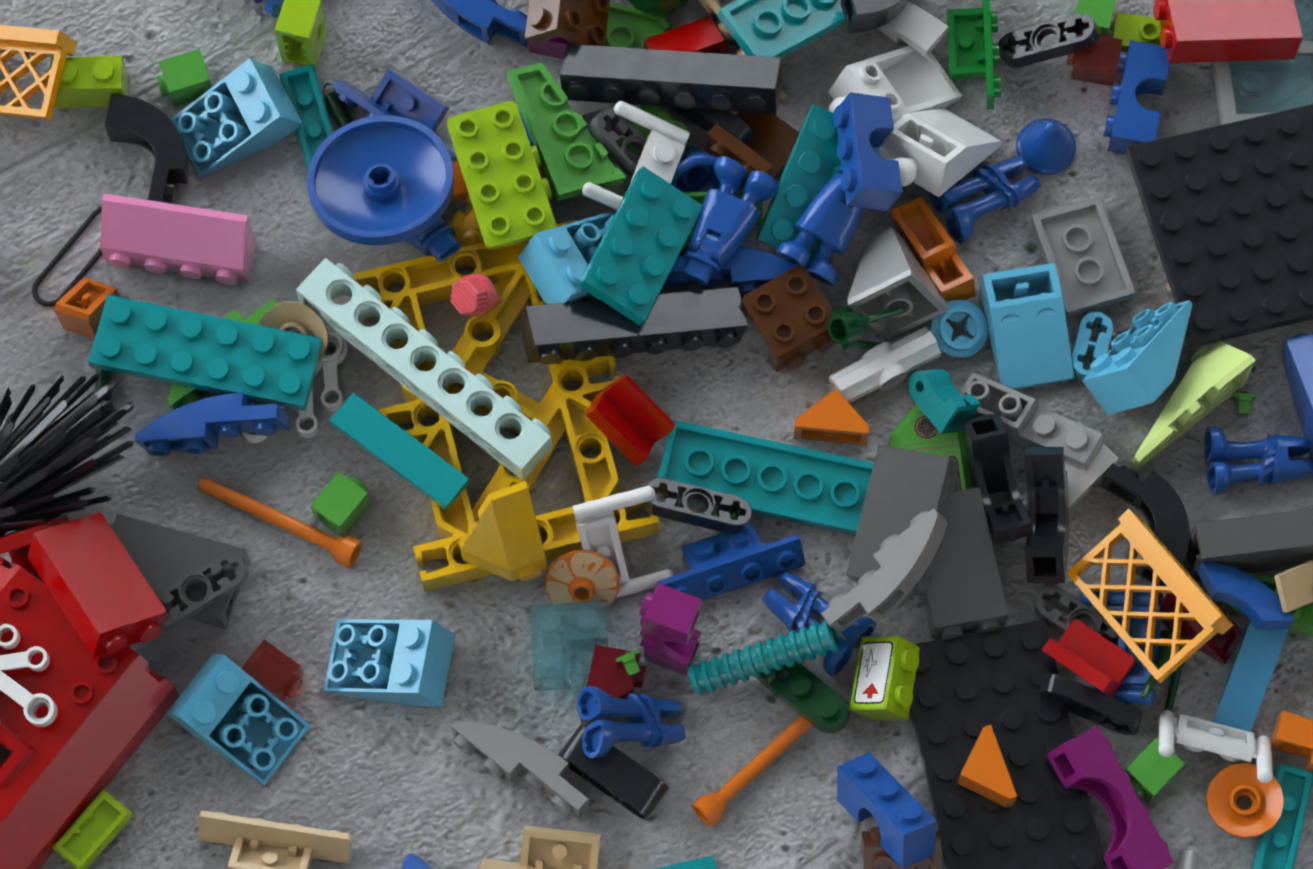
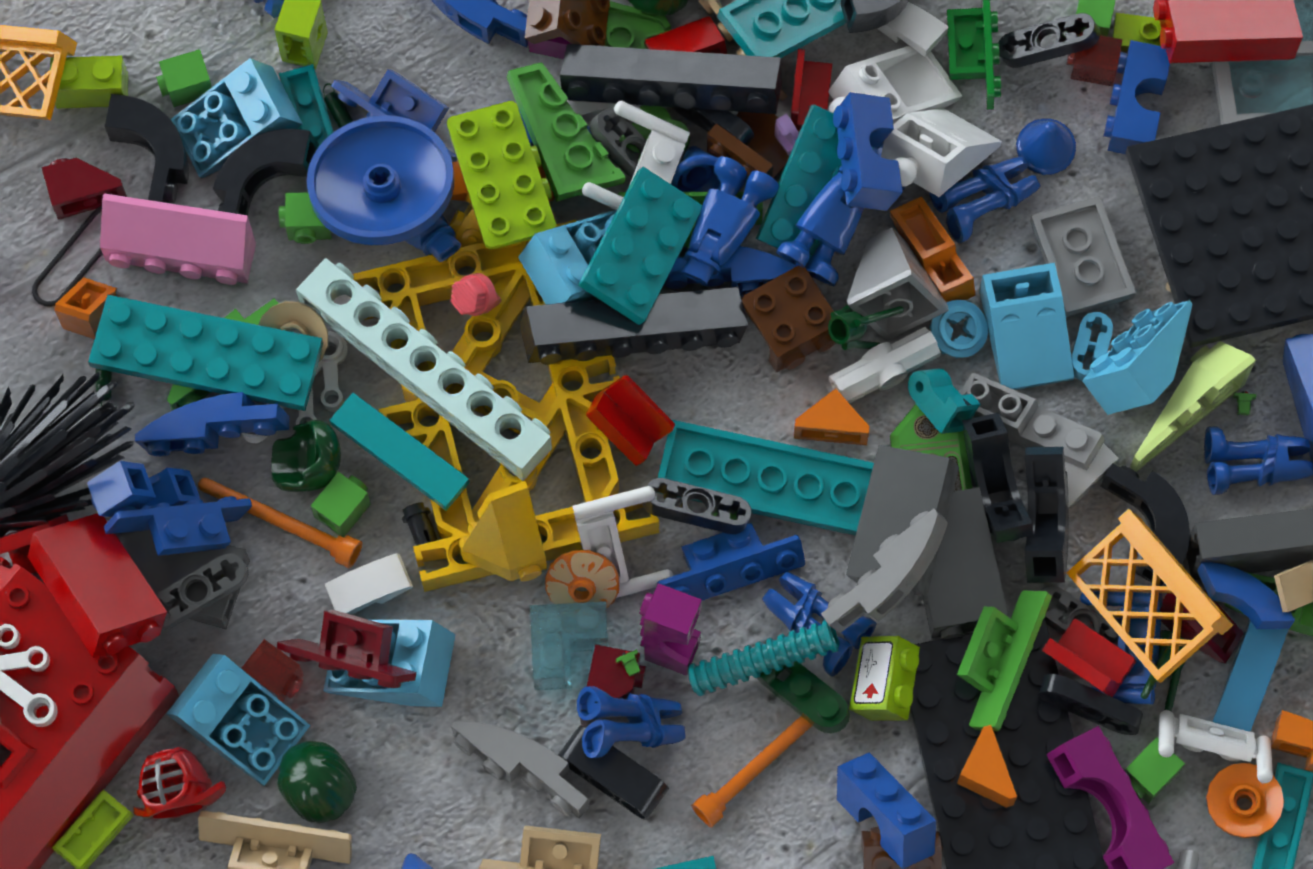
(78, 186): none -> dark red slope
(129, 485): none -> blue arch
(175, 785): none -> red piece
(182, 527): none -> blue bracket
(260, 160): none -> black arch
(300, 220): none -> bright green brick
(306, 458): none -> dark green piece
(316, 781): none -> dark green piece
(351, 645): none -> dark red bracket
(369, 584): none -> white slope
(419, 523): none -> black pin
(786, 133): none -> lavender tile
(810, 87): none -> red panel
(1000, 654): none -> bright green bracket

